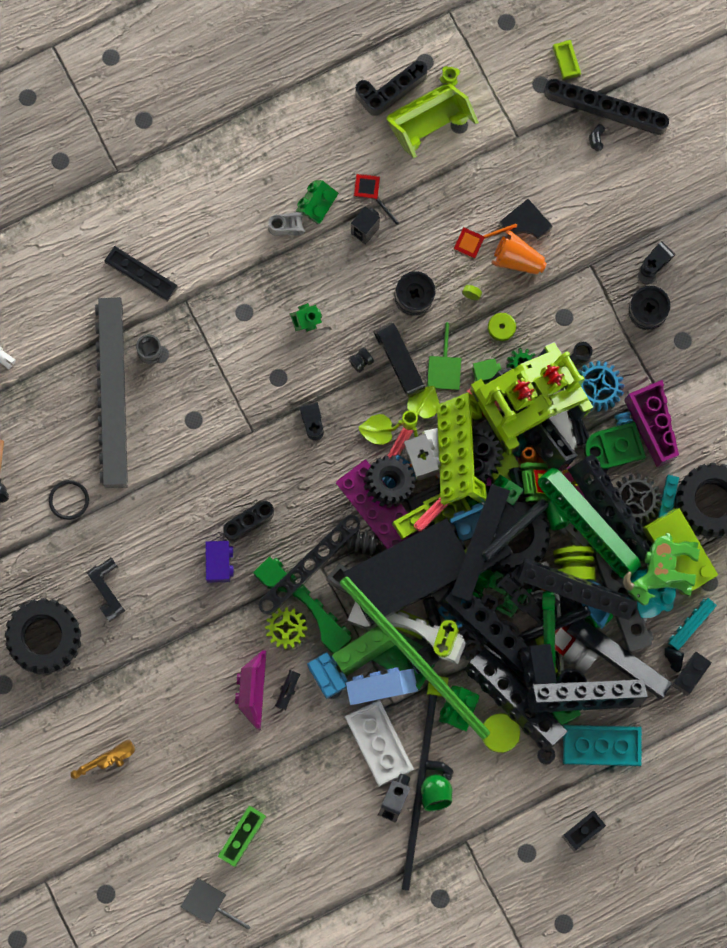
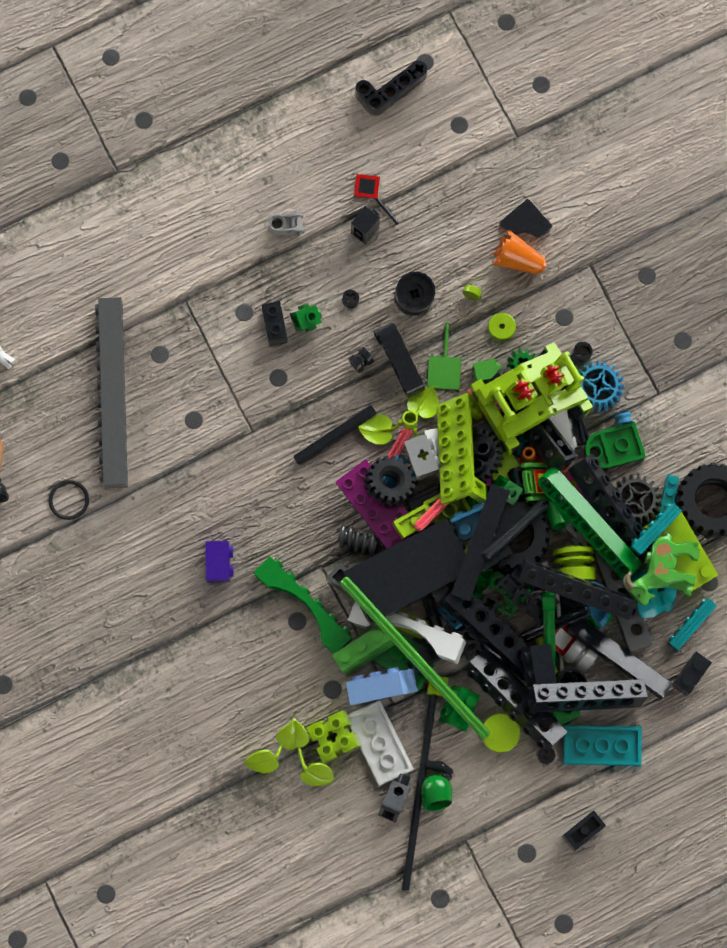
(24, 618): black tyre -> none
(113, 607): black beam -> none
(115, 755): pearl gold piece -> none
(141, 273): black tile -> none
(149, 349): dark grey wheel -> none
(205, 901): dark grey piece -> none
(242, 836): bright green brick -> none
(252, 689): magenta wedge -> none
(253, 512): black beam -> none
(274, 323): none -> black brick
(282, 702): black pin -> none
(286, 620): lime gear -> none
(292, 737): none -> lime plant
(312, 418): black piece -> none
(314, 556): black beam -> none
(317, 201): green bracket -> none
(327, 675): dark azure brick -> none
(334, 435): none -> black axle
(345, 740): none -> lime brick
(351, 304): none -> black bush
(428, 114): lime windscreen -> none
(441, 636): lime beam -> none
(454, 72): lime plate -> none
(470, 241): piece -> none
(566, 60): lime tile -> none
(594, 138): black arm -> none
(611, 114): black beam -> none
(653, 421): magenta wedge -> none
(654, 298): black wheel -> none
(655, 528): none -> teal piece
(658, 258): black piece -> none
(675, 658): black tile -> none

